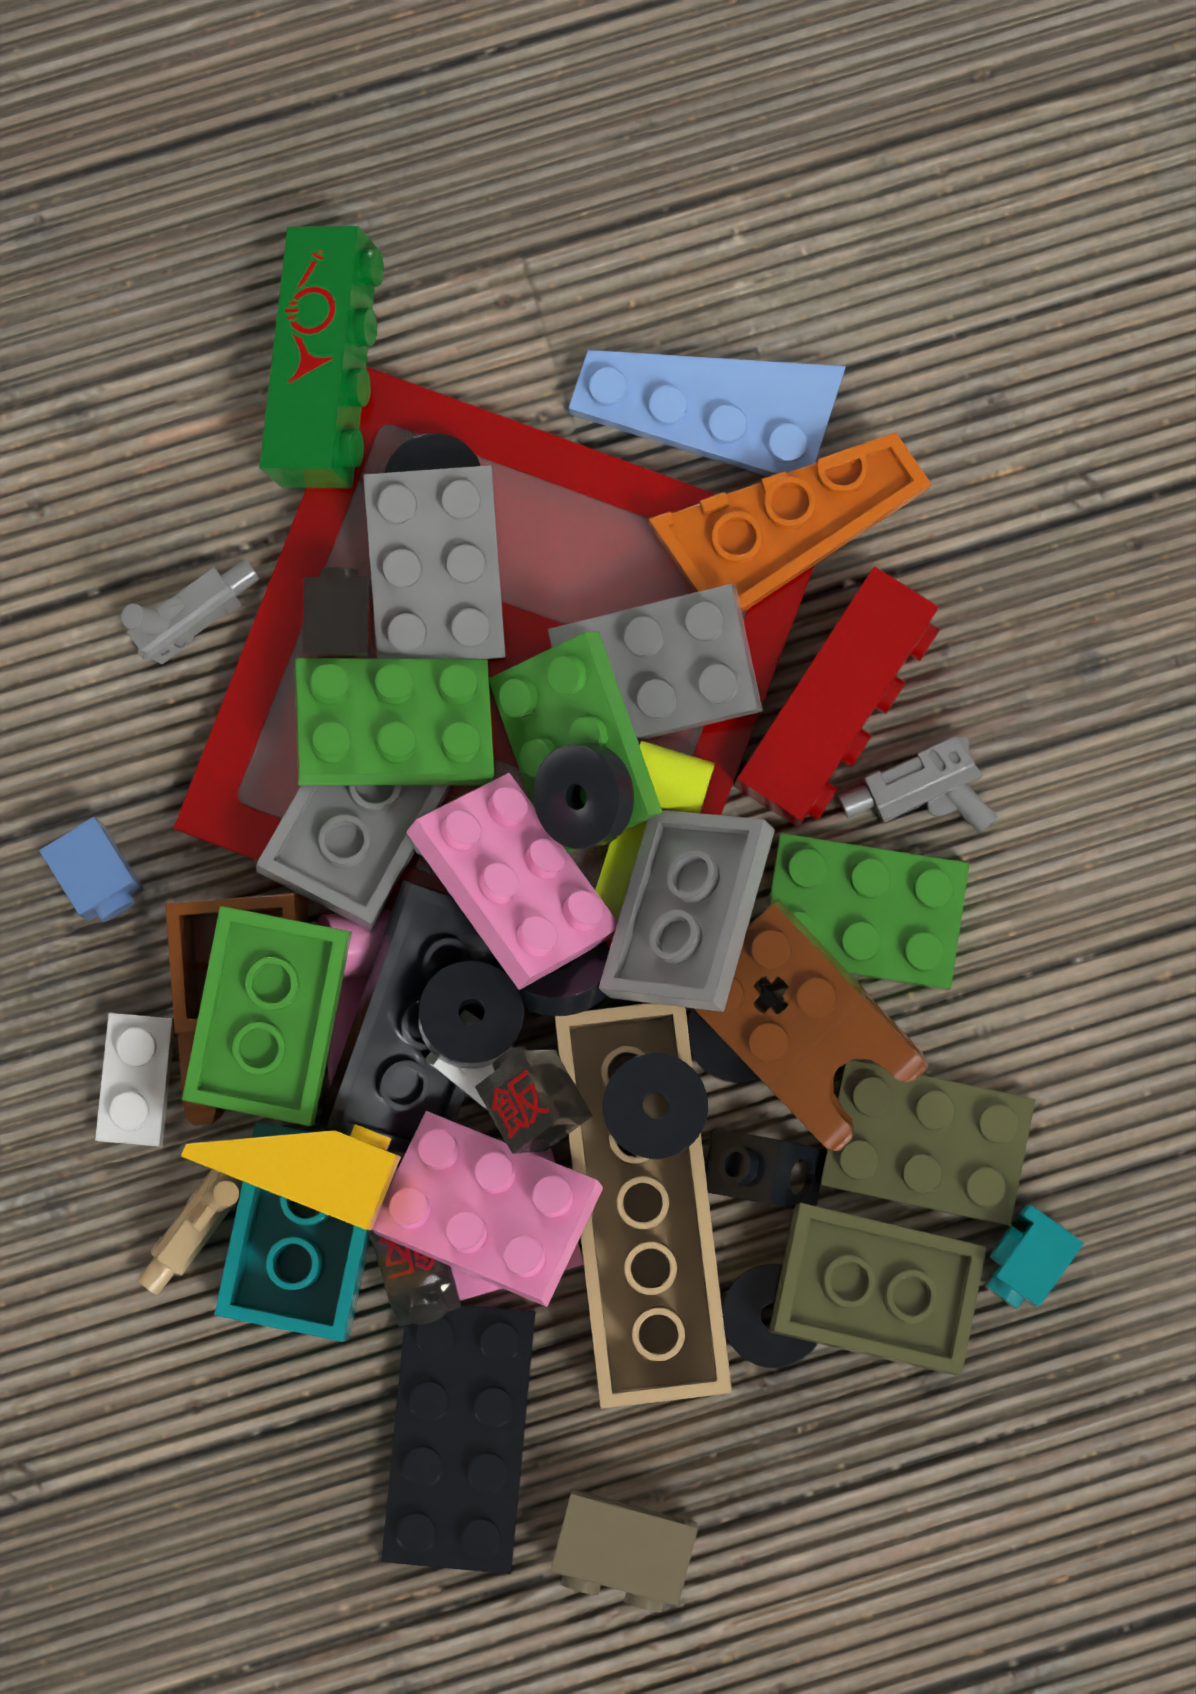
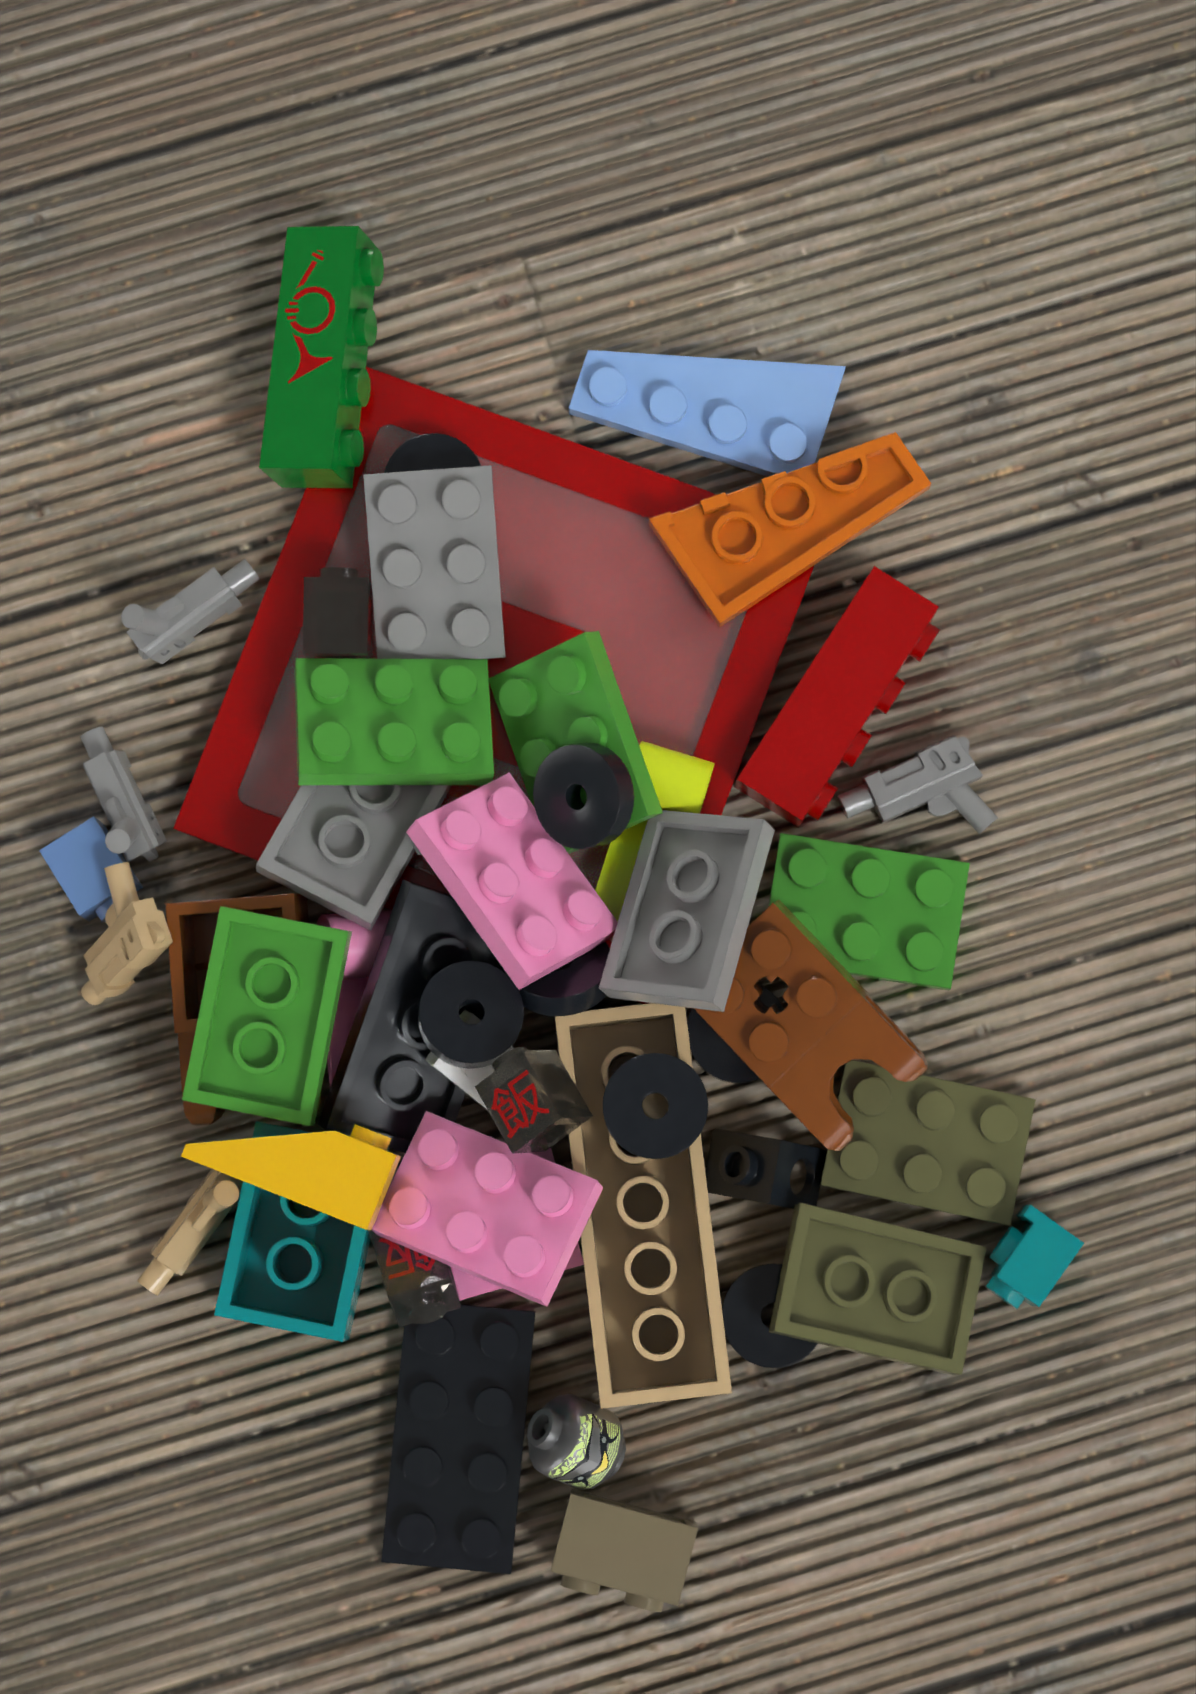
(130, 943): none -> tan piece
(132, 820): none -> light grey piece
(135, 1080): white plate -> none
(576, 1442): none -> flat silver head
(677, 660): light grey plate -> none

